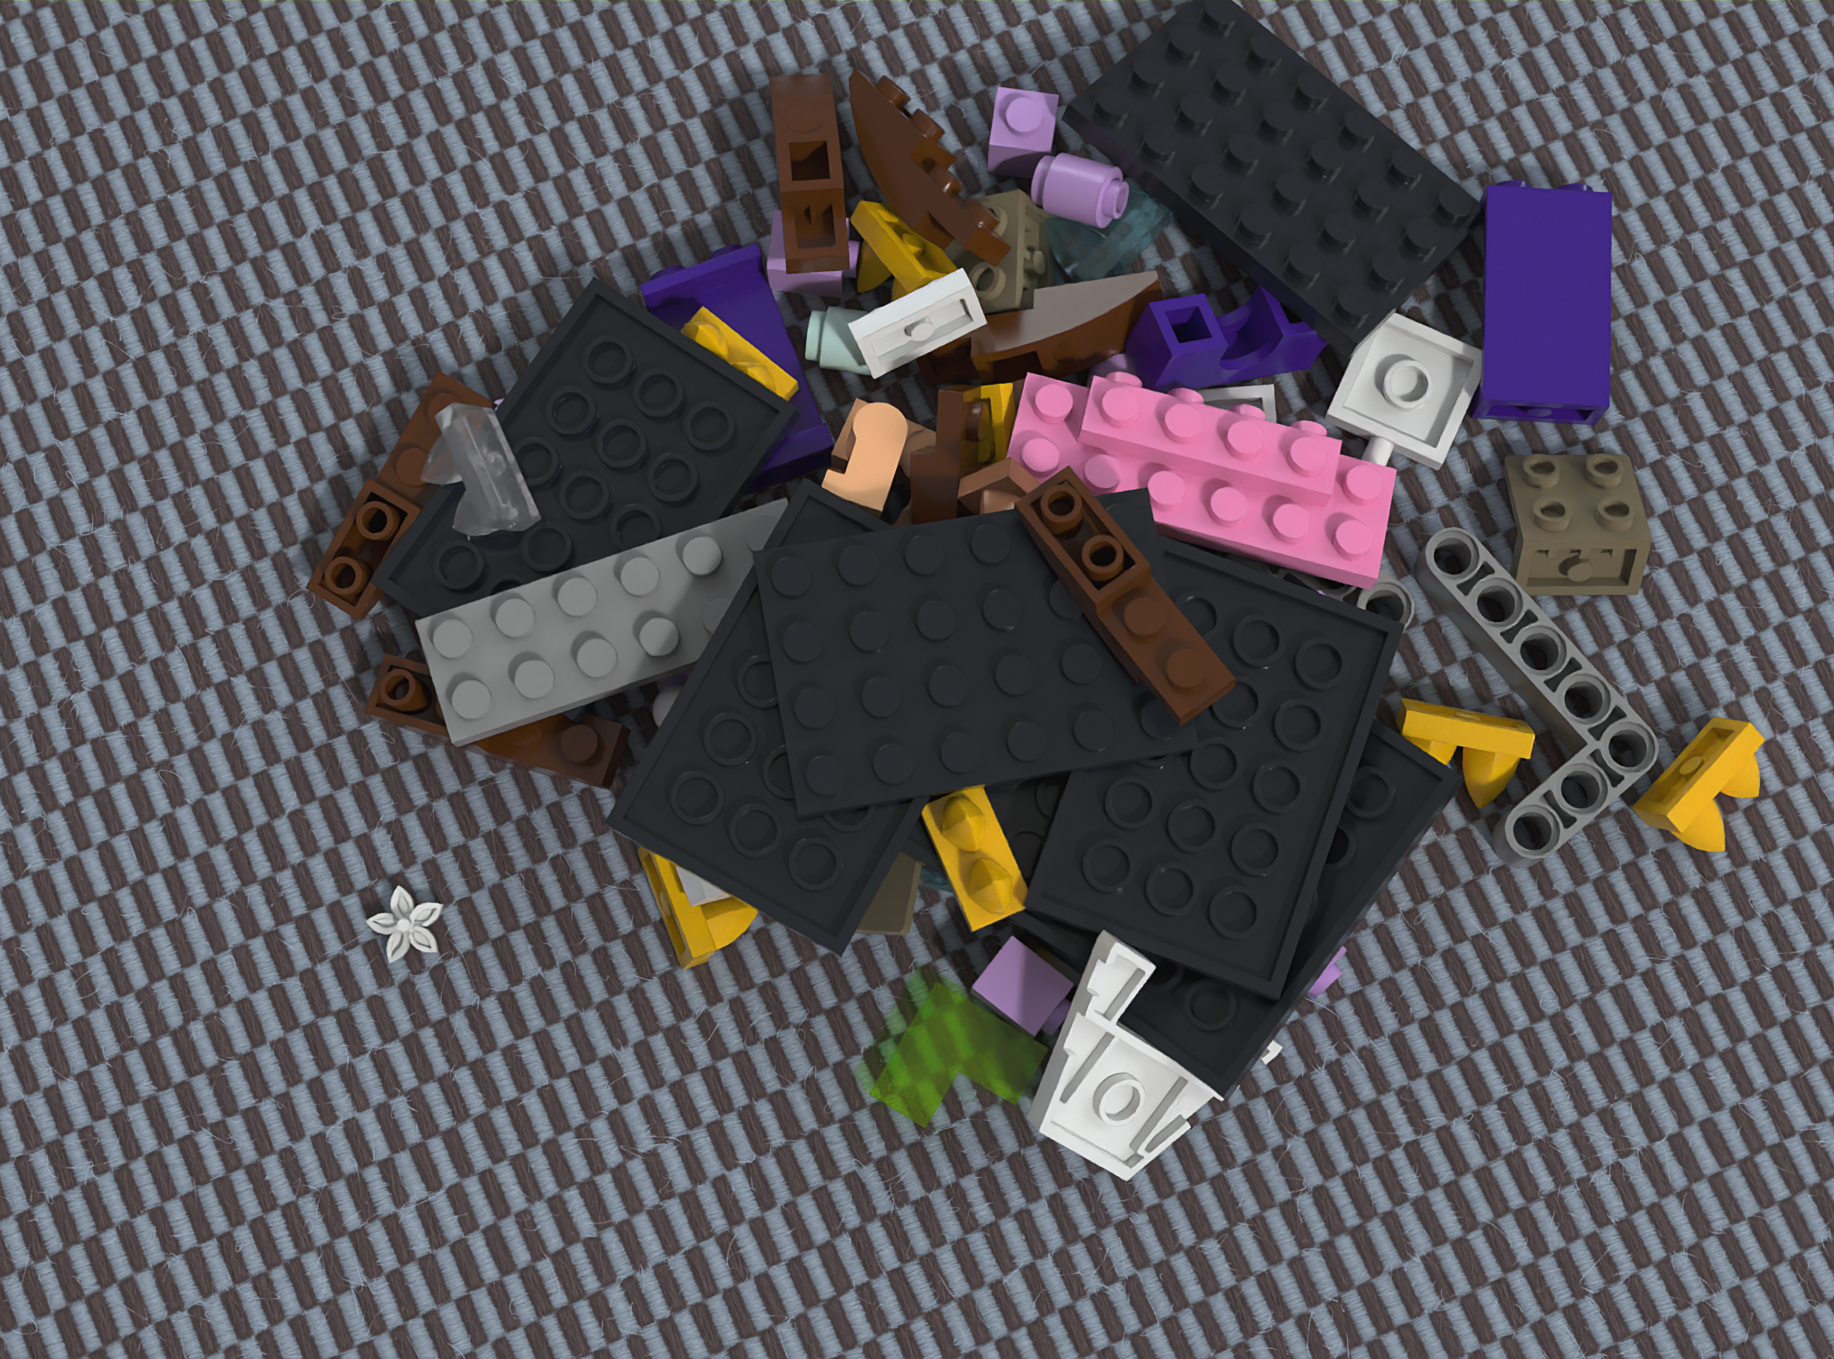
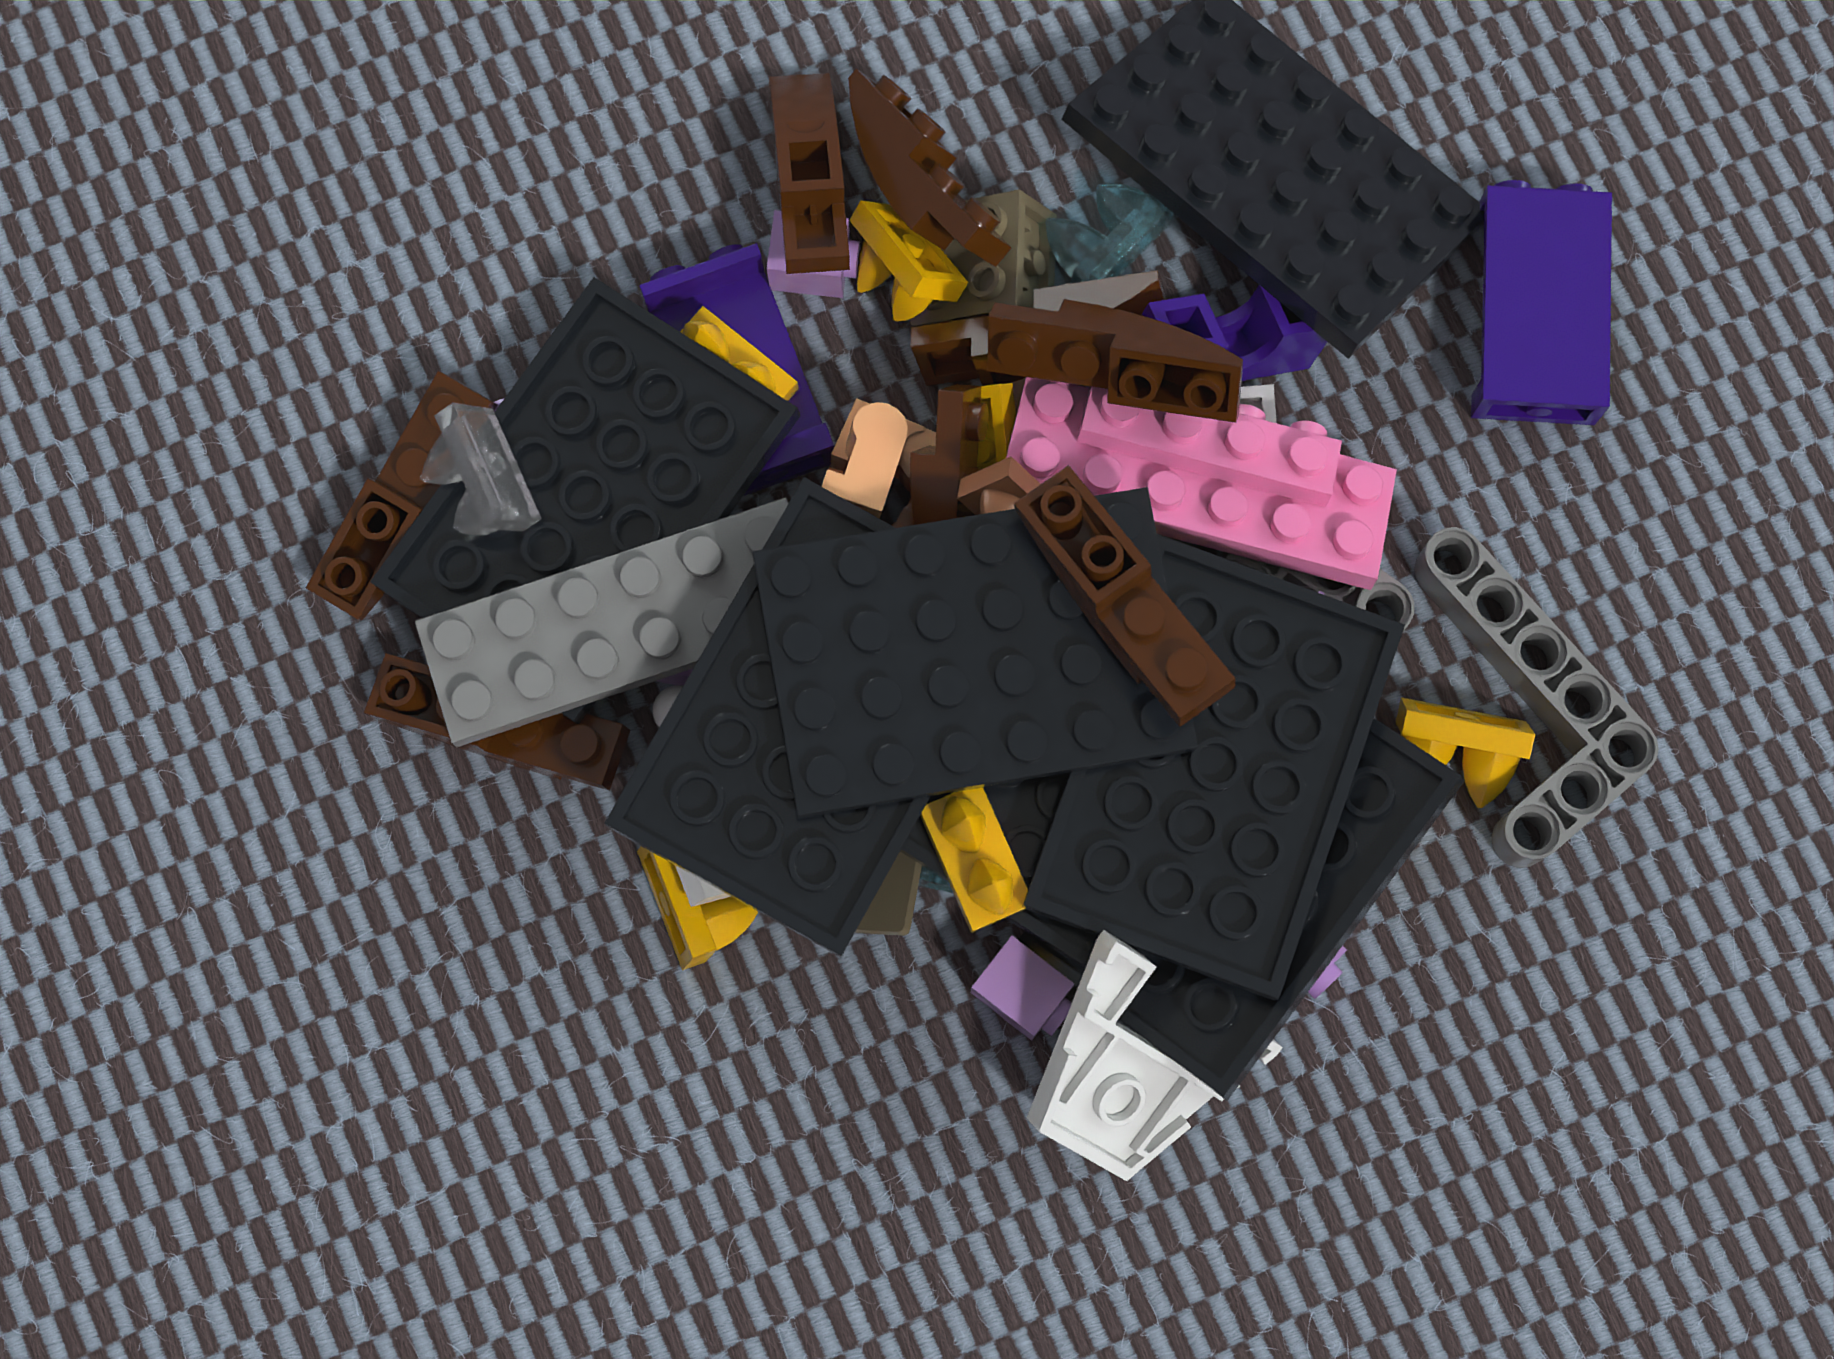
(407, 925): white plant -> none
(832, 341): light aqua brick -> none
(918, 323): white plate -> none
(951, 1039): clear neon green plate -> none
(1021, 131): lavender brick -> none
(1079, 189): lavender brick -> none
(1112, 349): none -> reddish brown slope
(1407, 392): white plate -> none
(1577, 524): dark tan bracket -> none
(1713, 762): yellow tile -> none

